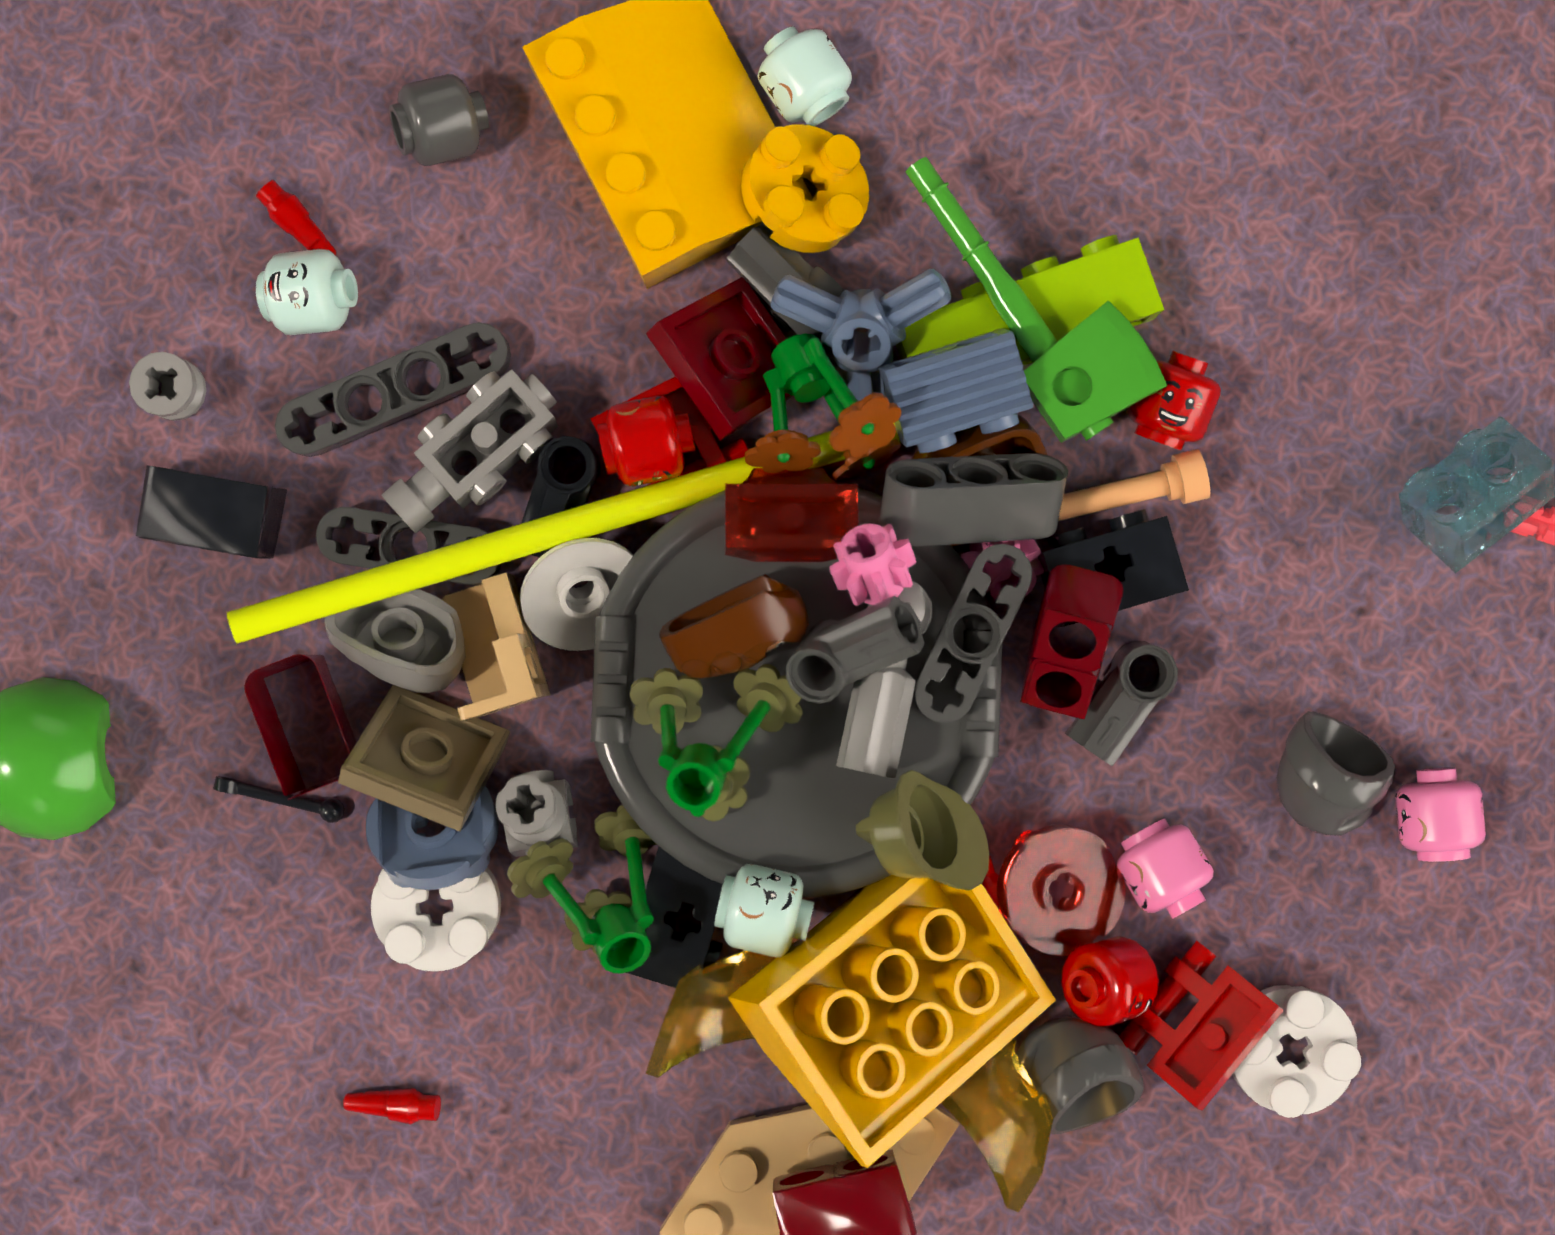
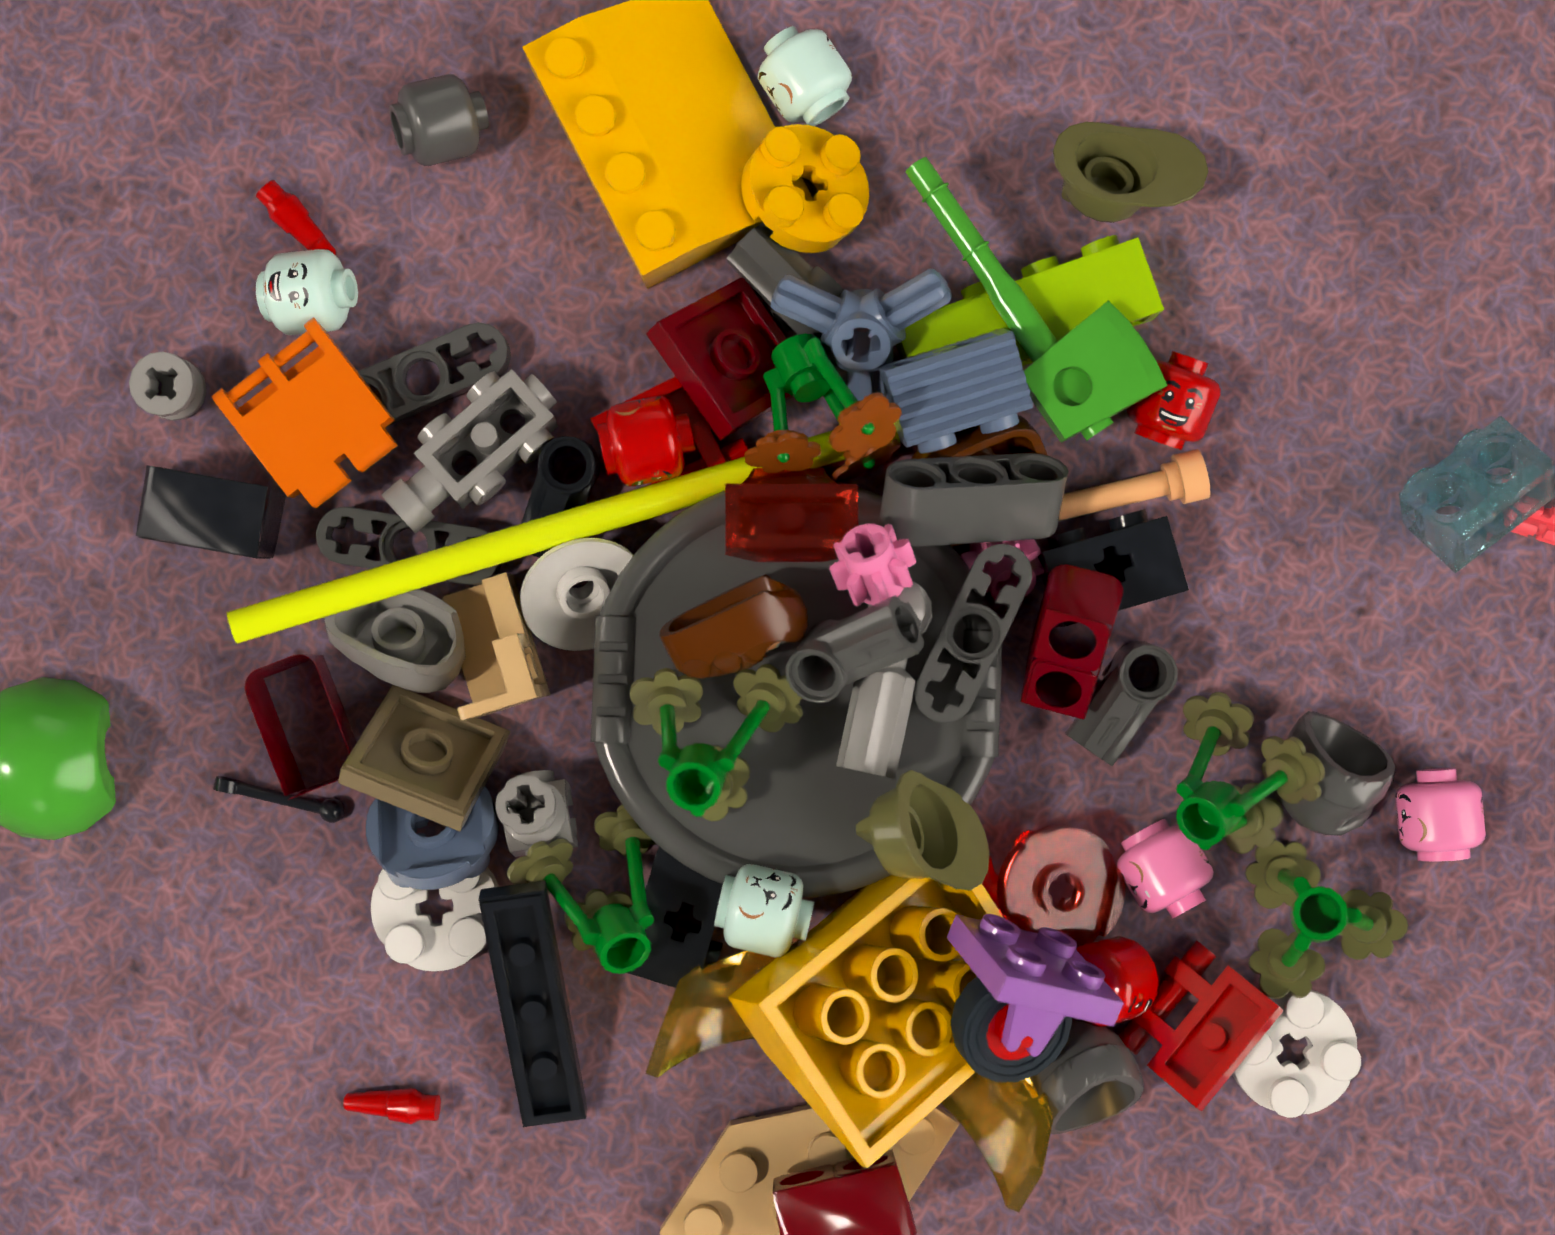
(309, 417): none -> orange plate
(533, 1003): none -> black tile
(1023, 998): none -> medium lavender plate
(1120, 169): none -> olive piece
(1224, 809): none -> plant
(1317, 917): none -> olive plant

